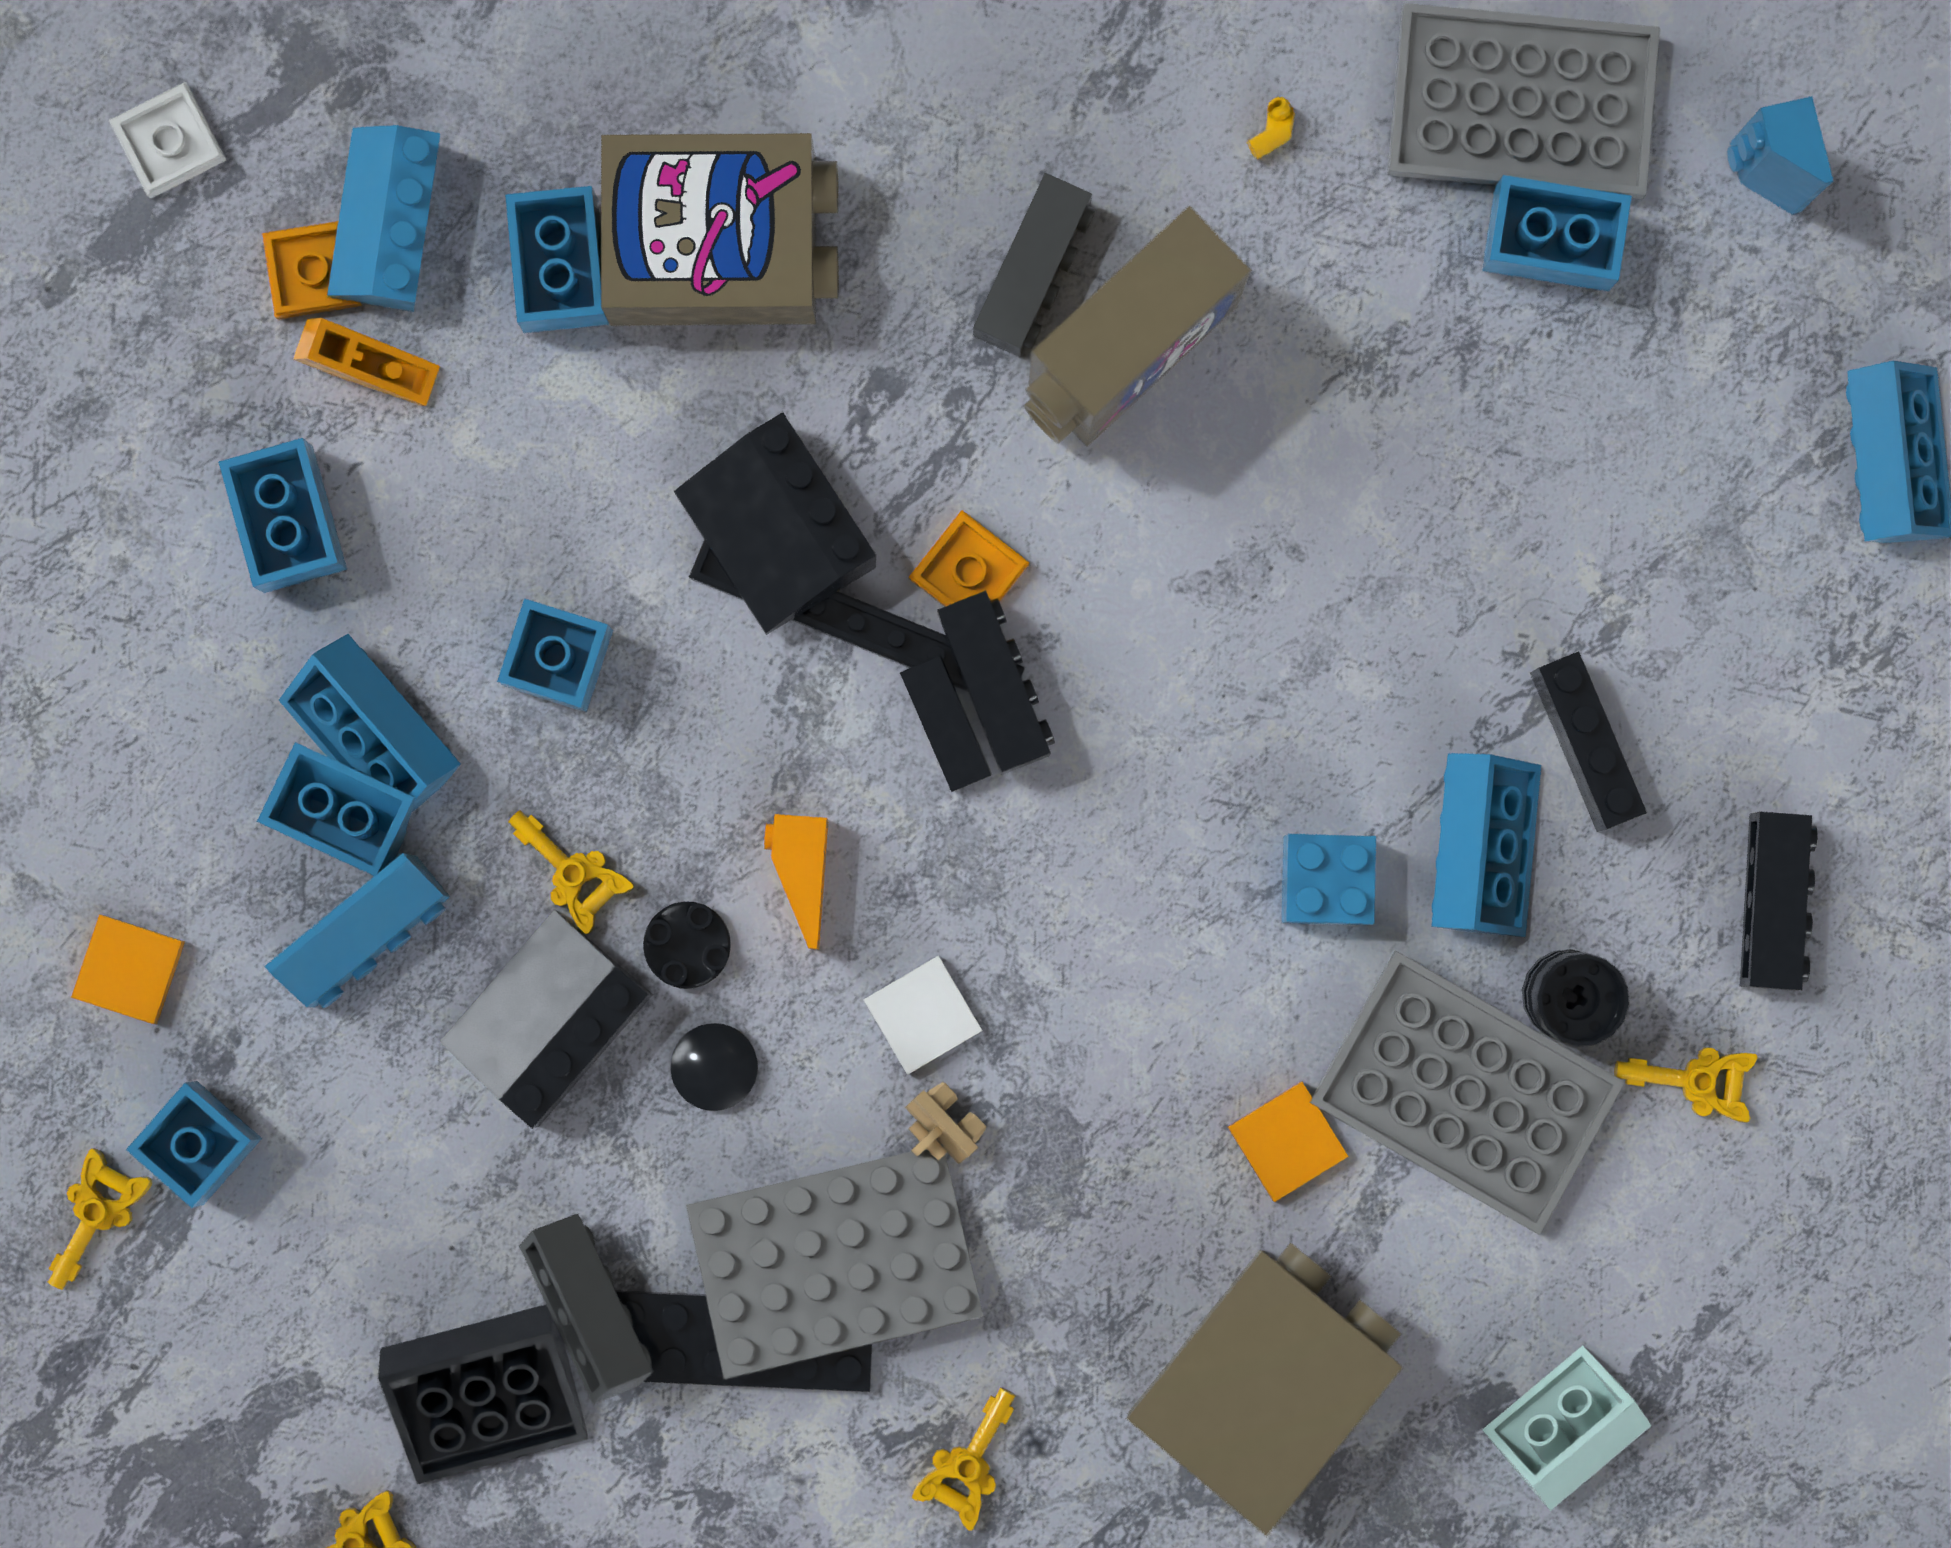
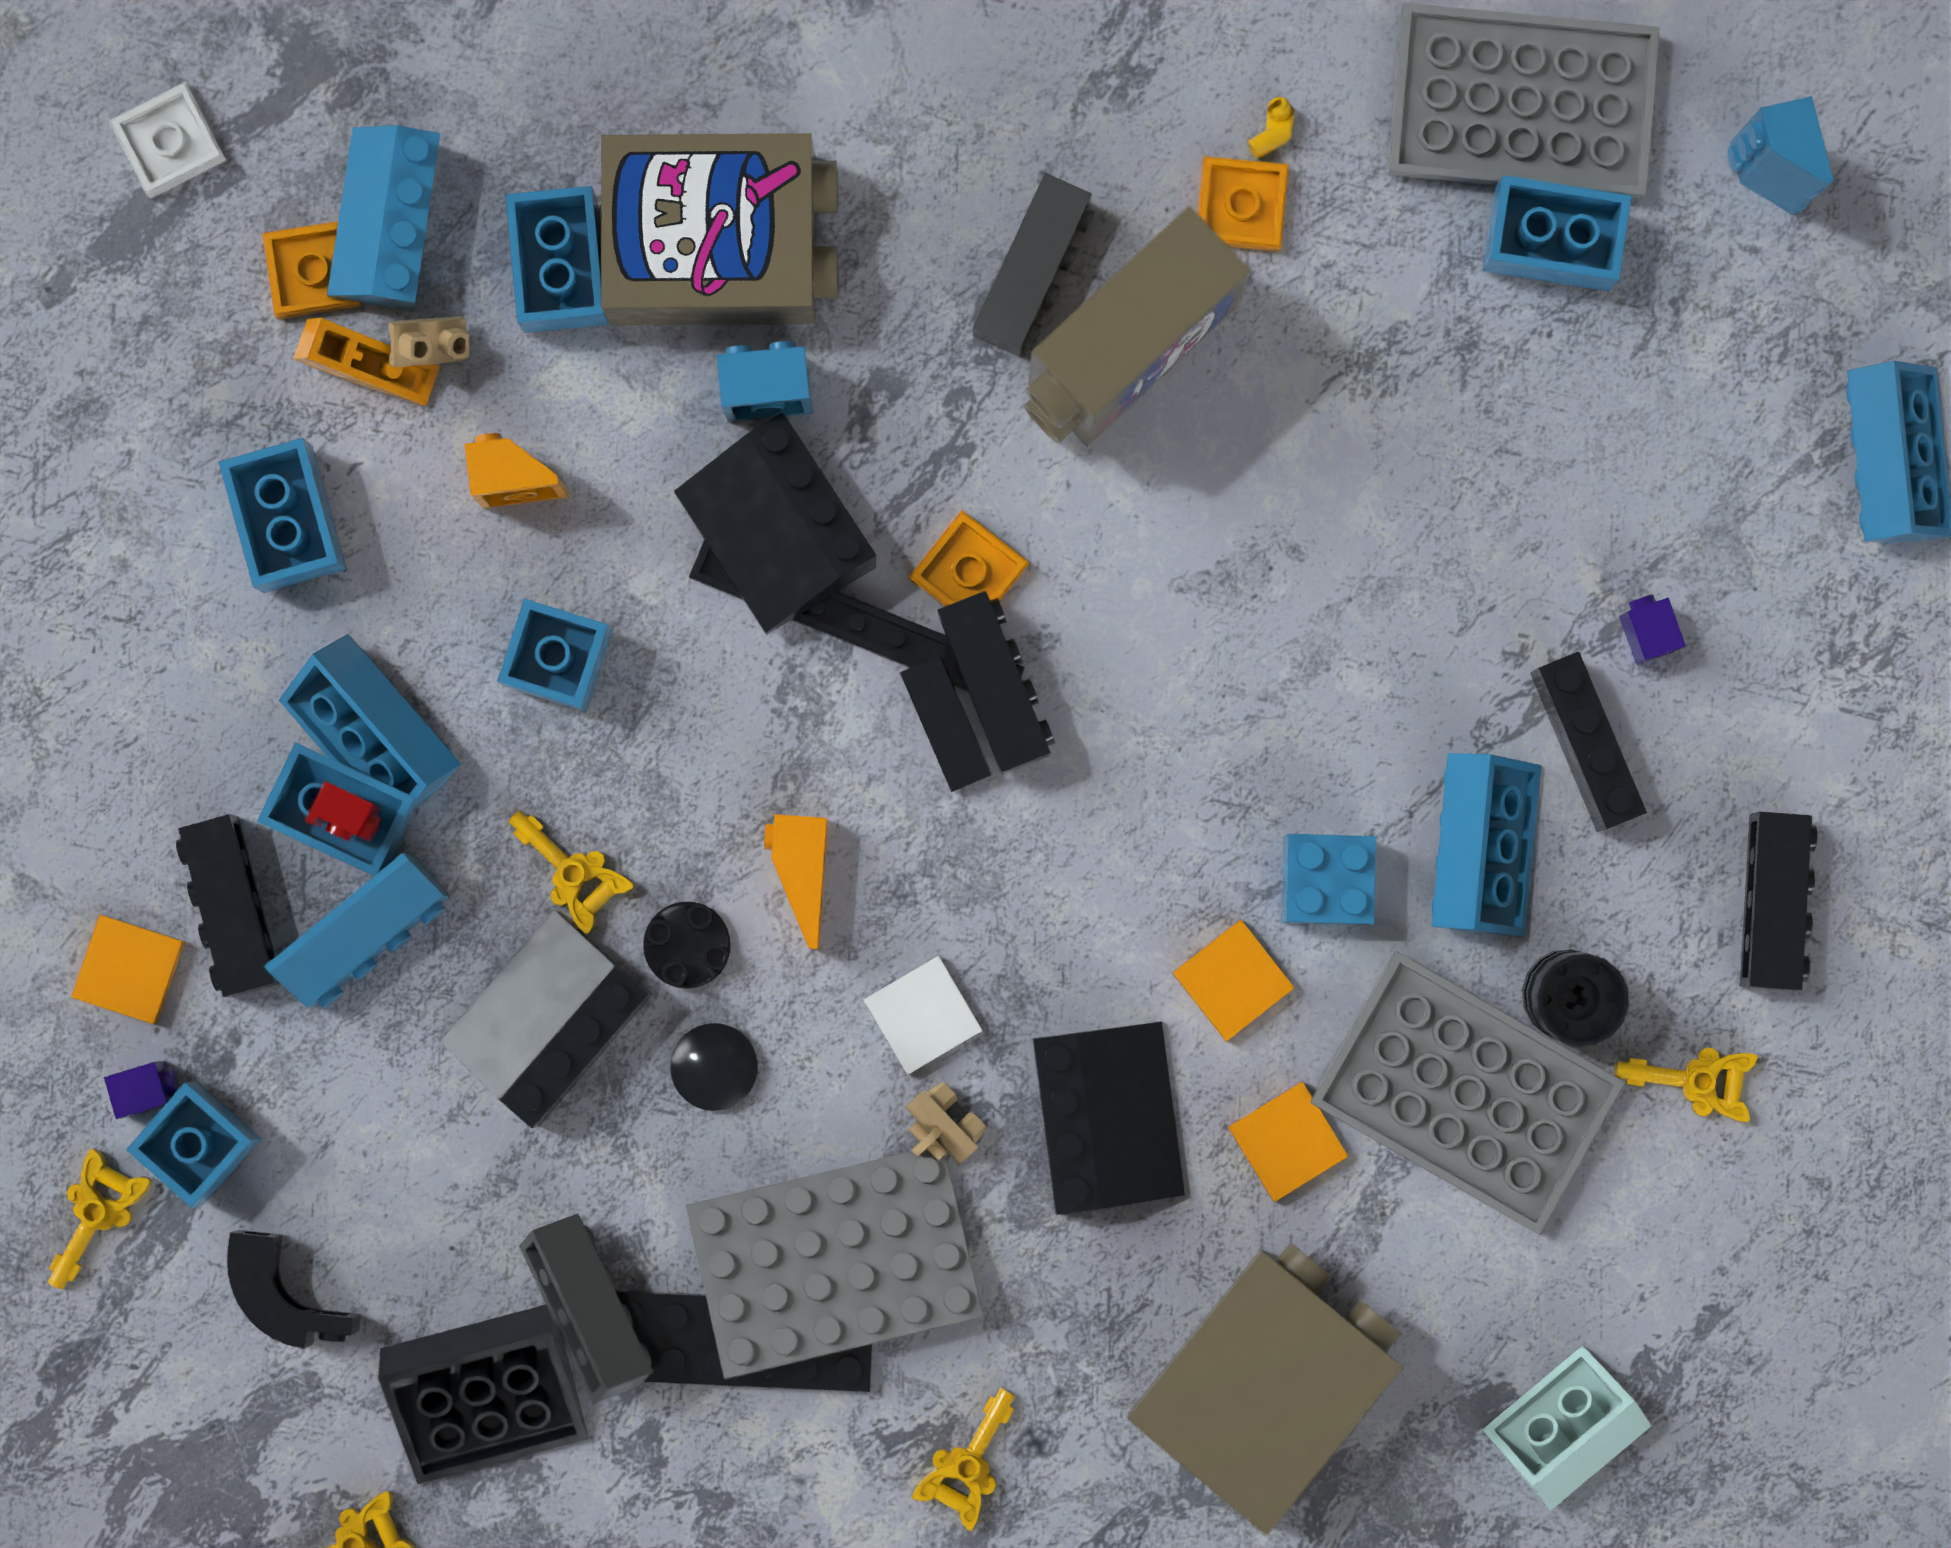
(141, 1089): none -> dark purple brick
(228, 905): none -> black brick
(261, 1295): none -> black arch
(345, 813): none -> red brick
(428, 341): none -> tan hips
(508, 475): none -> light orange slope
(764, 381): none -> dark azure brick
(1108, 1117): none -> black slope
(1233, 980): none -> light orange tile
(1244, 201): none -> light orange tile
(1651, 628): none -> dark purple brick

